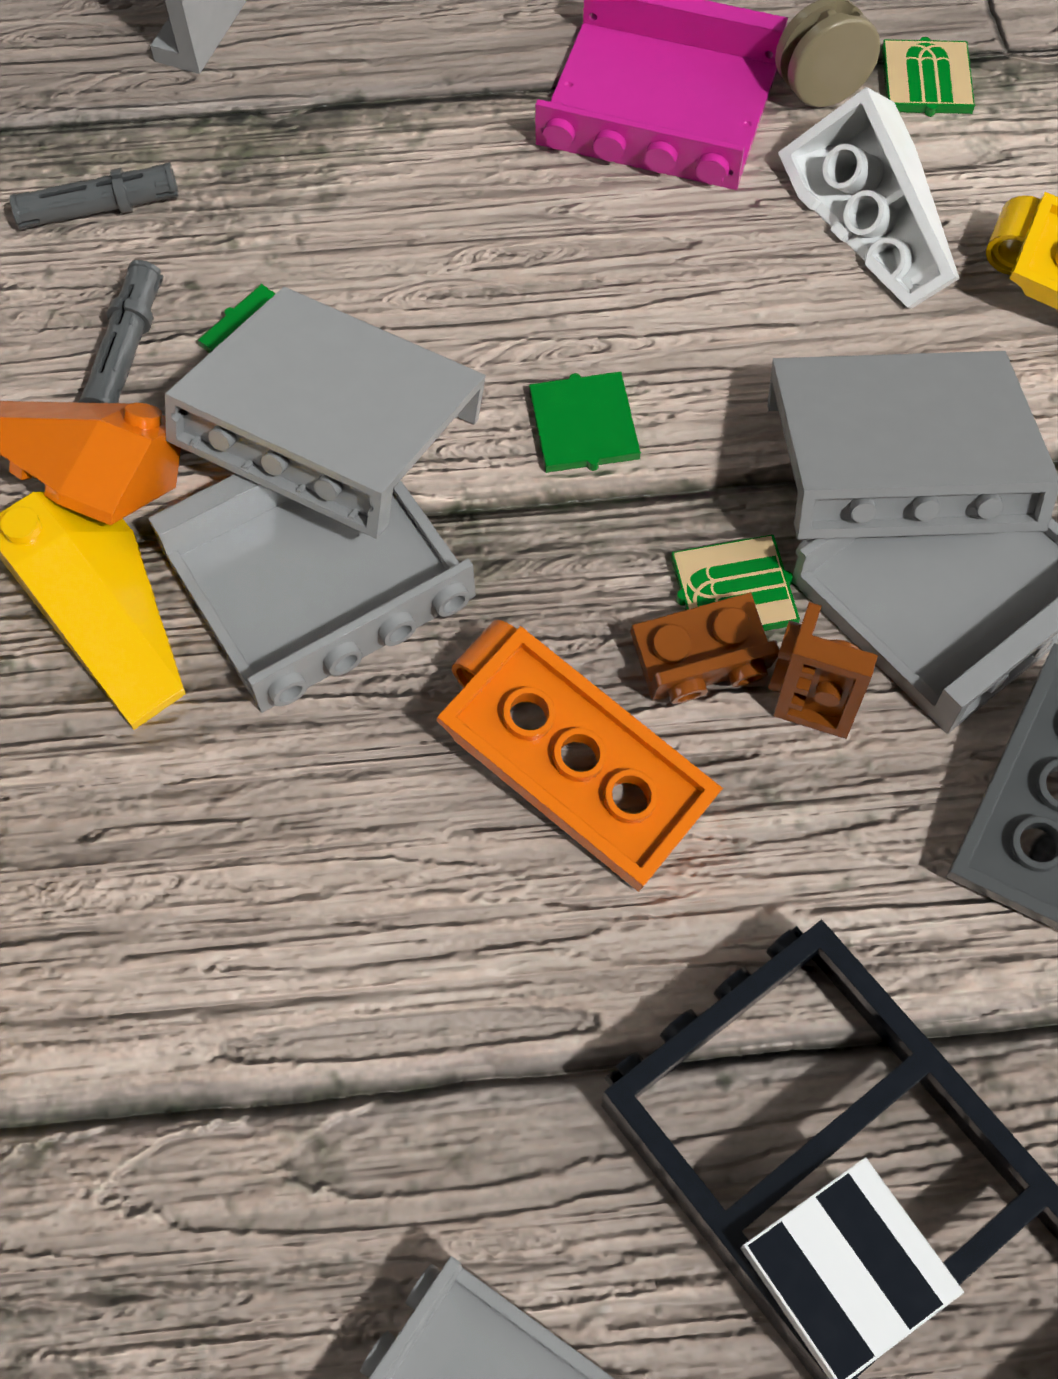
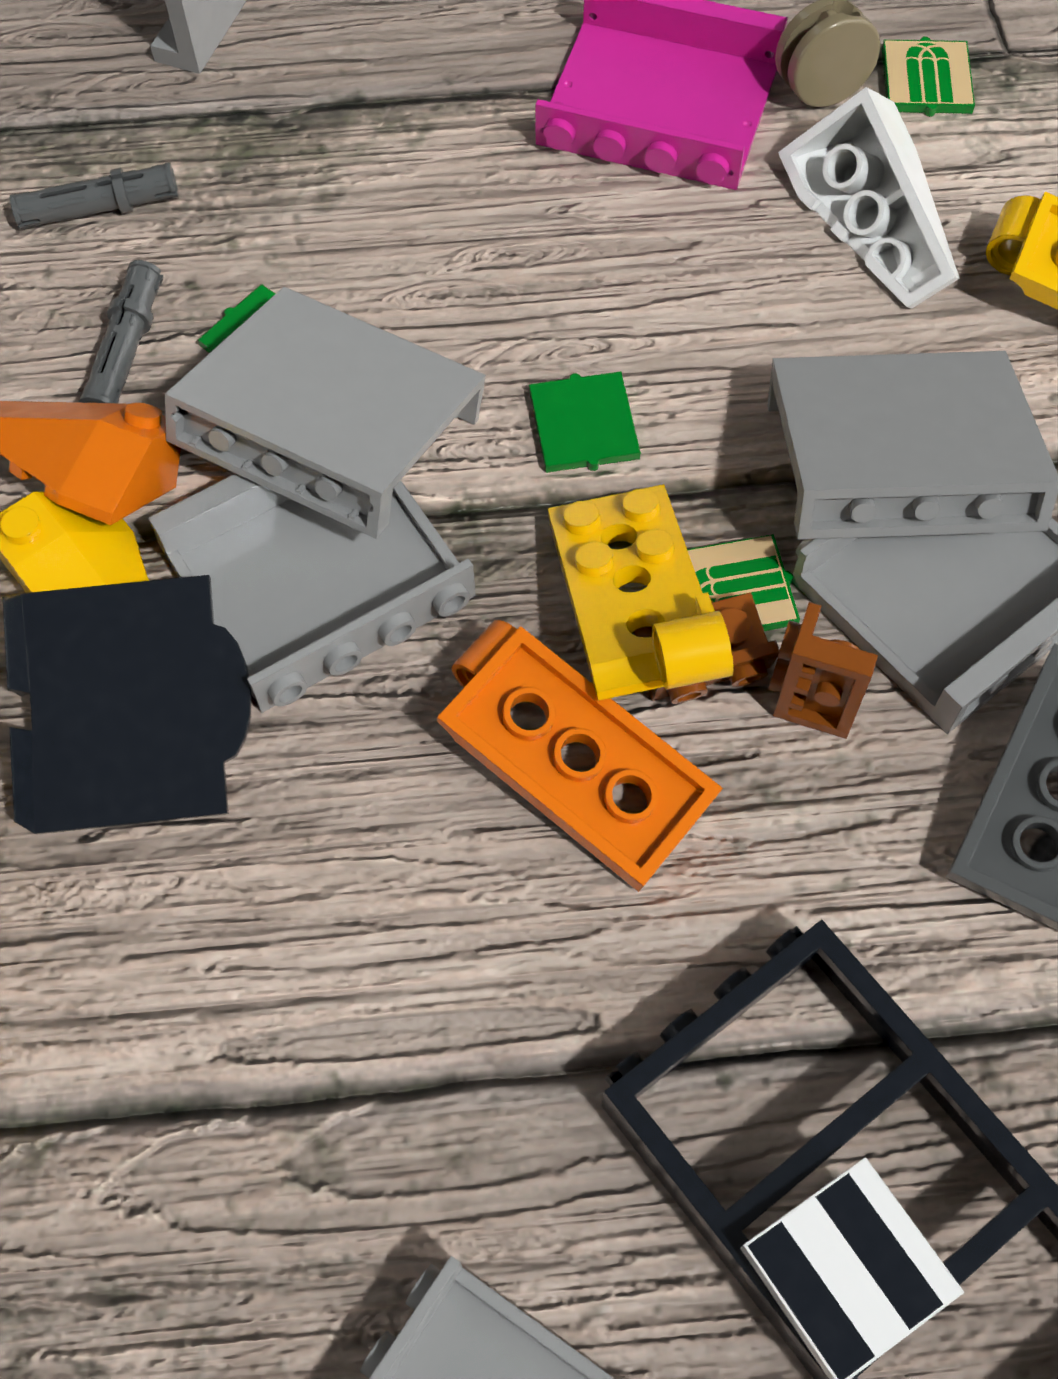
(127, 703): none -> black piece
(687, 633): none -> yellow hinge

